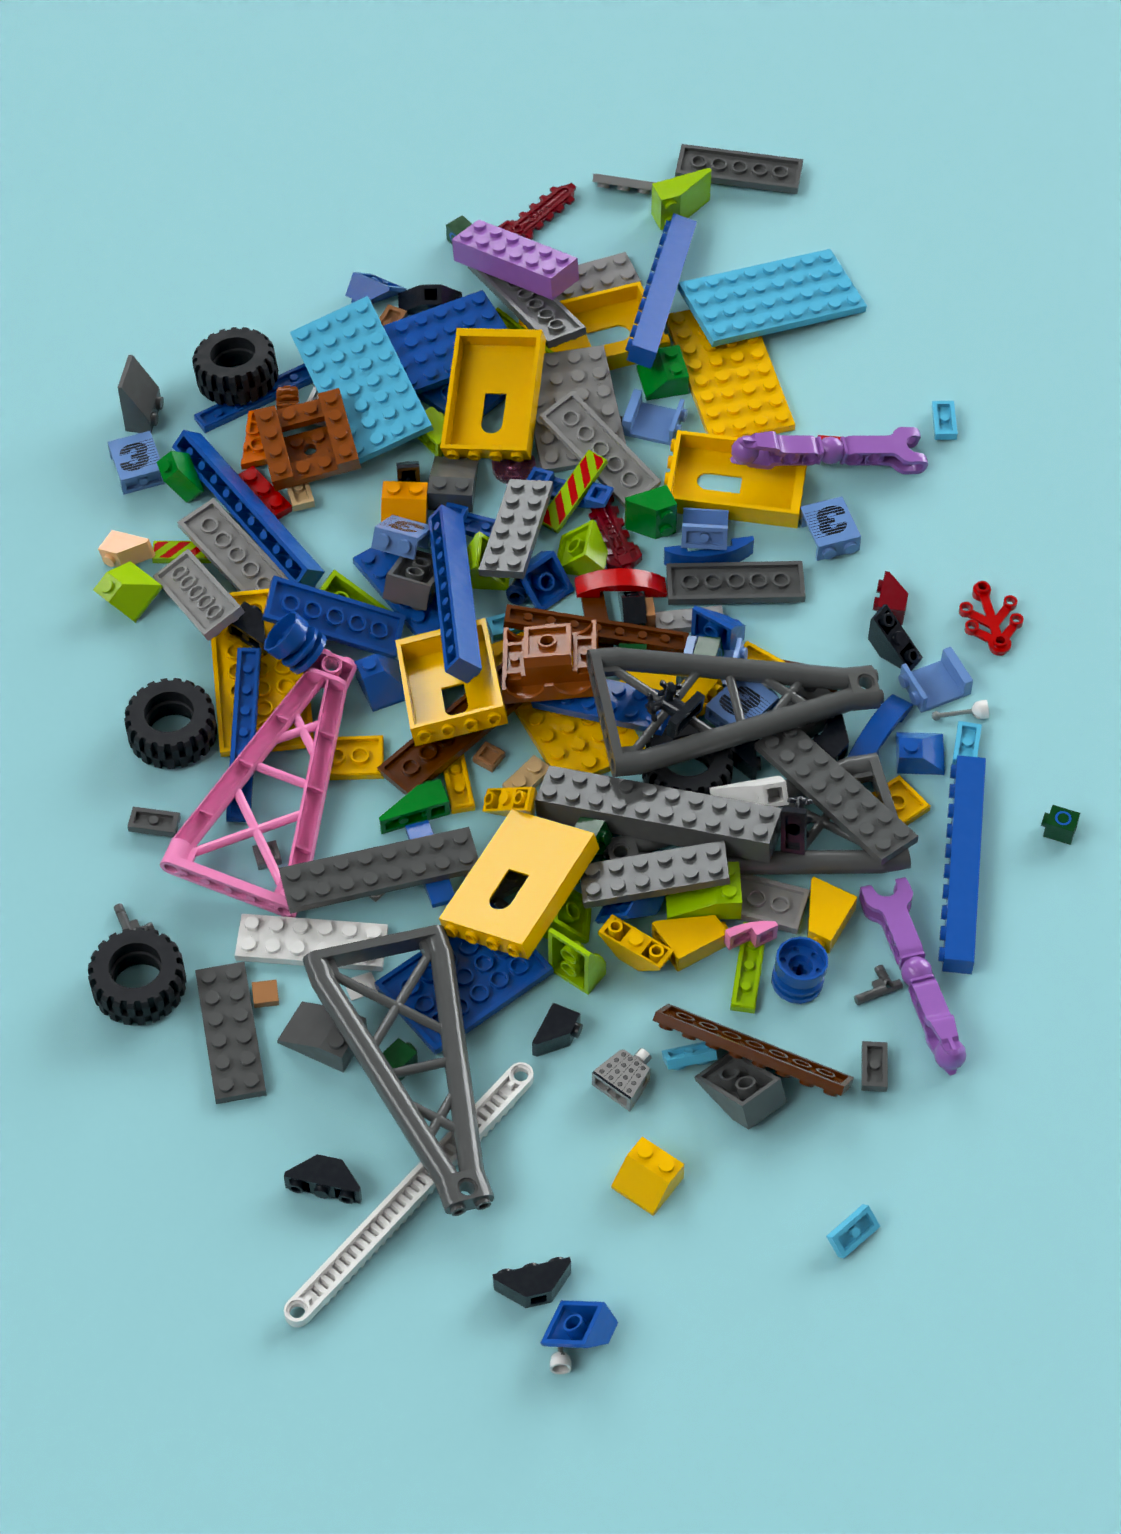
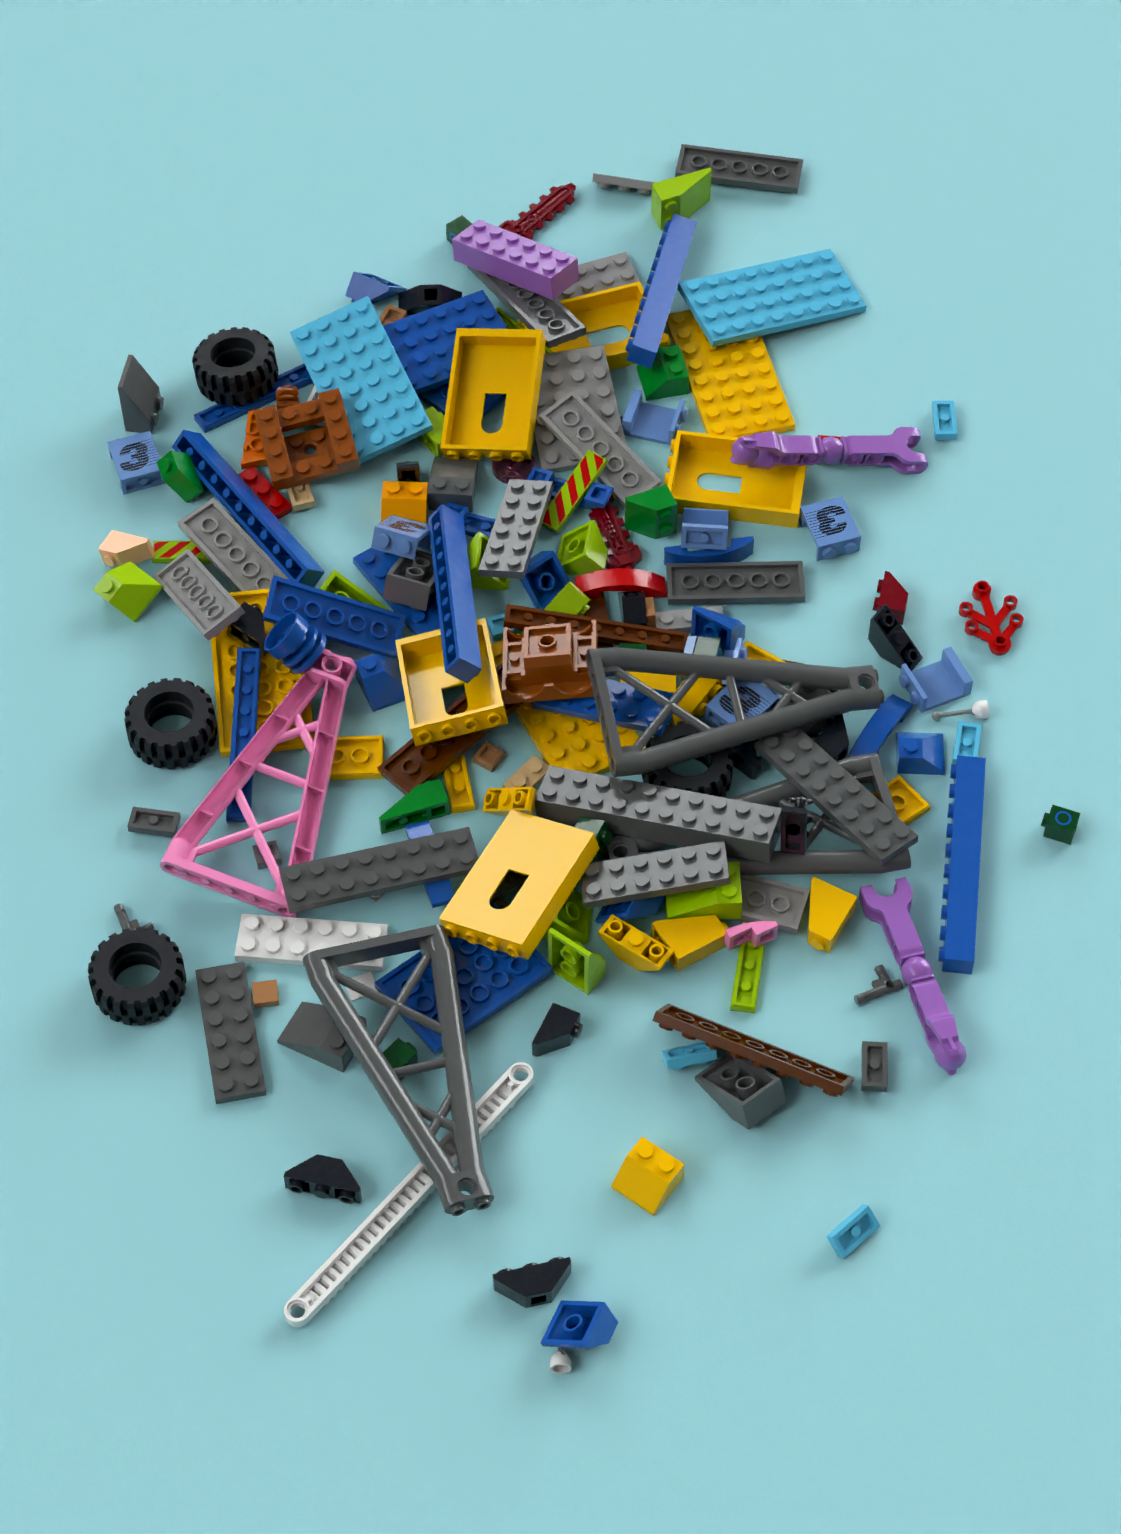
(516, 592): dark blue cone -> none
(569, 601): none -> lime slope
(623, 1077): light grey torso -> none
(680, 712): black piece -> none
(764, 791): white slope -> none
(799, 970): blue wheel -> none

